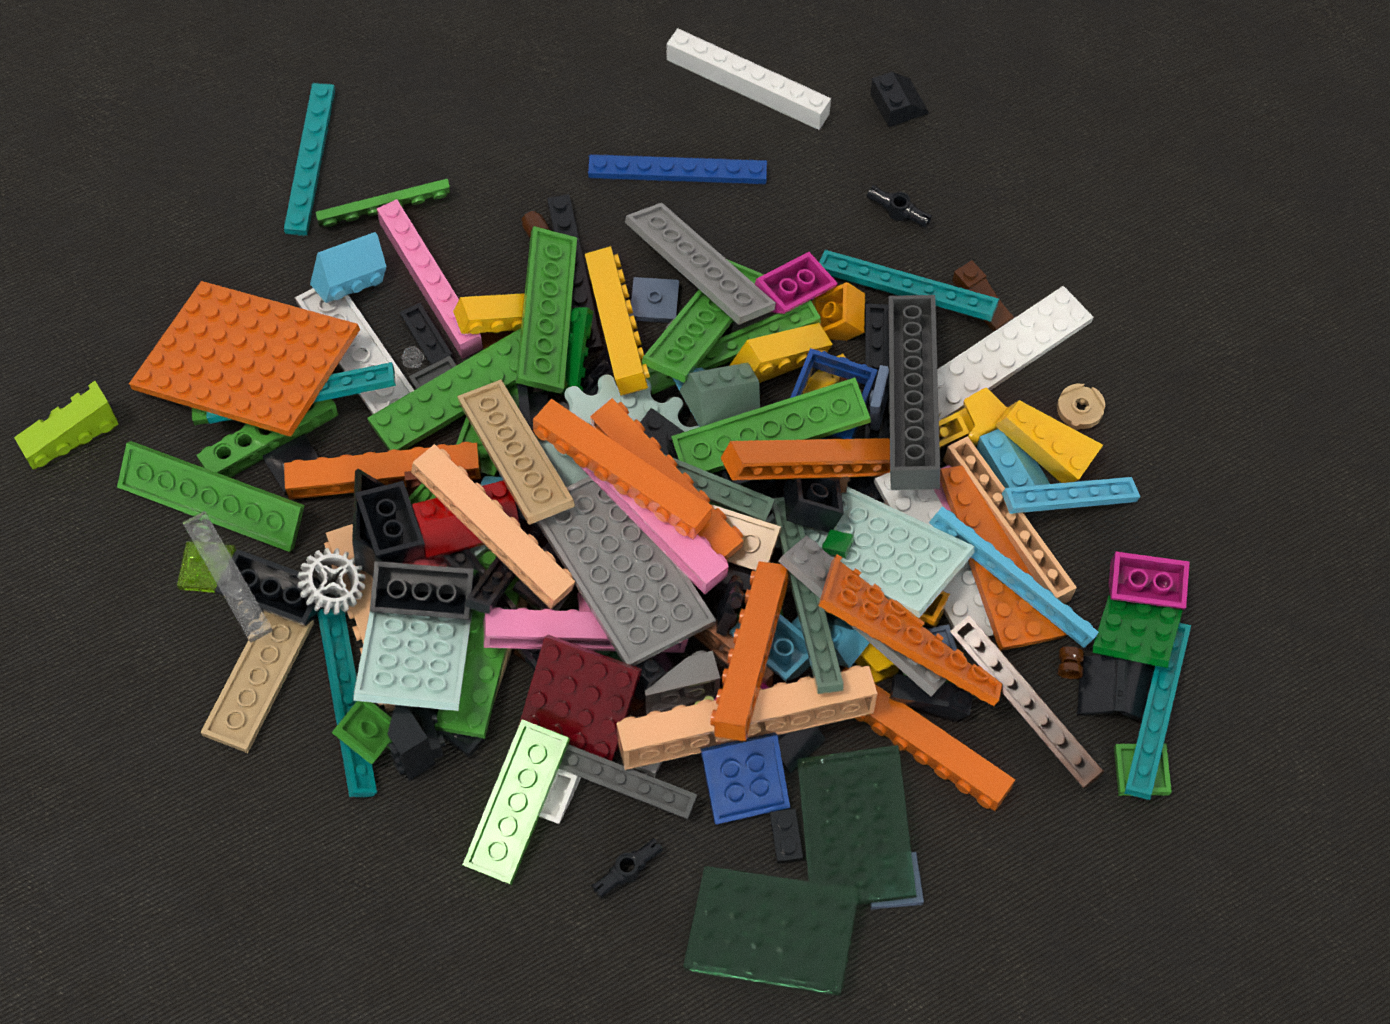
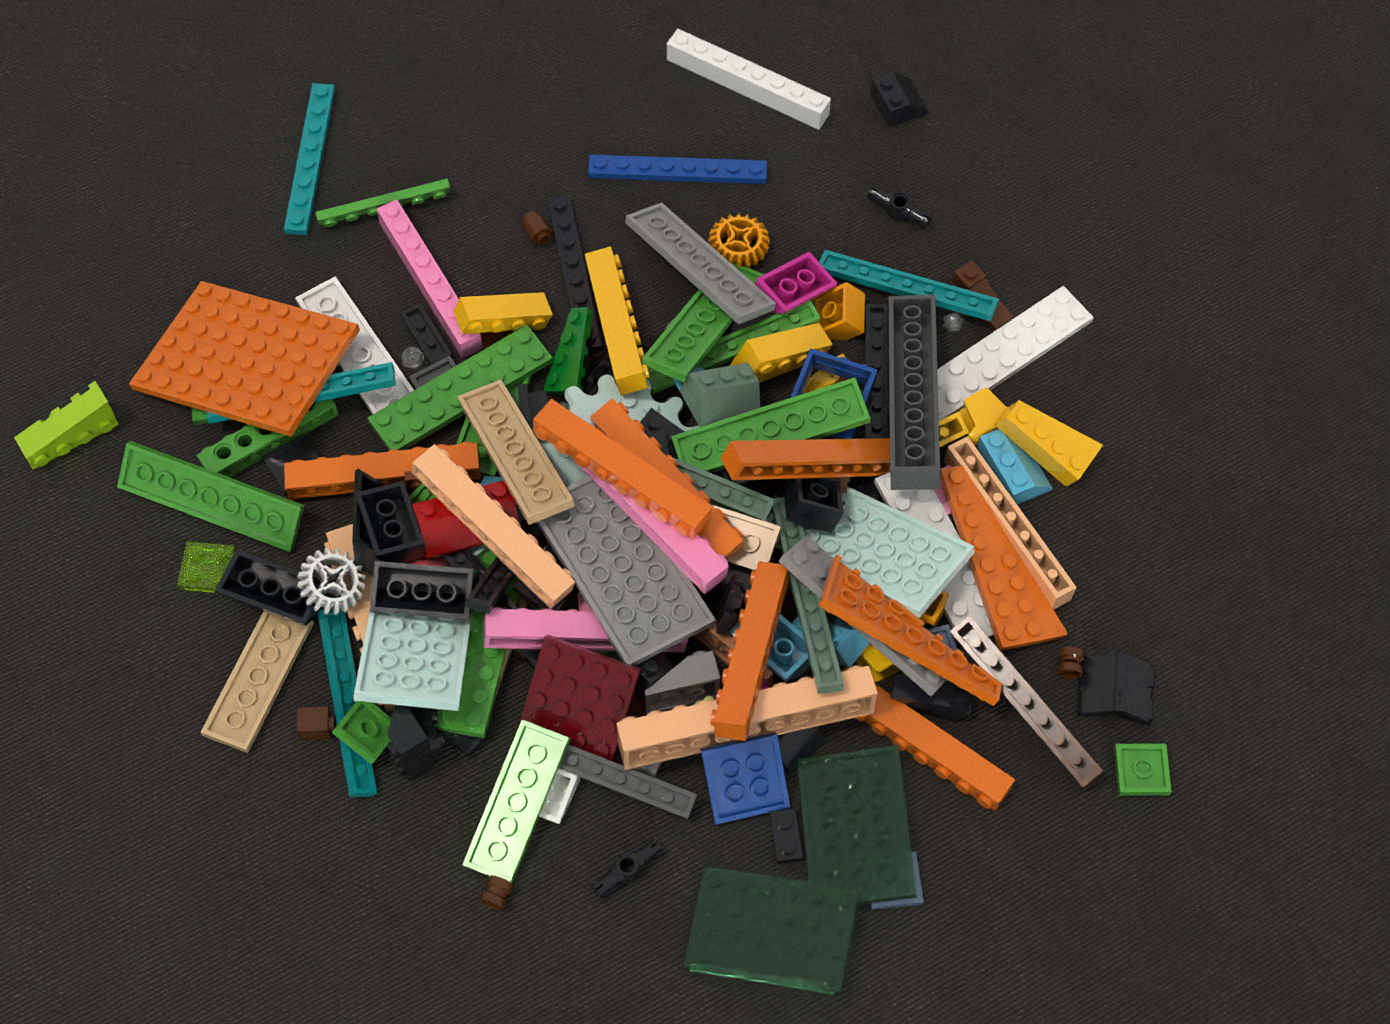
(227, 577): clear plate -> none
(315, 723): none -> reddish brown brick
(348, 268): medium azure slope -> none
(496, 893): none -> reddish brown wheel
(546, 310): bright green plate -> none
(654, 299): sand blue plate -> none
(740, 234): none -> light orange gear
(838, 543): green tile -> none
(879, 397): sand blue plate -> none
(953, 322): none -> clear plate
(1016, 579): medium azure plate -> none
(1070, 495): medium azure plate -> none
(1077, 418): tan plate -> none
(1138, 632): green plate -> none
(1149, 580): dark pink slope -> none
(1156, 720): teal plate -> none

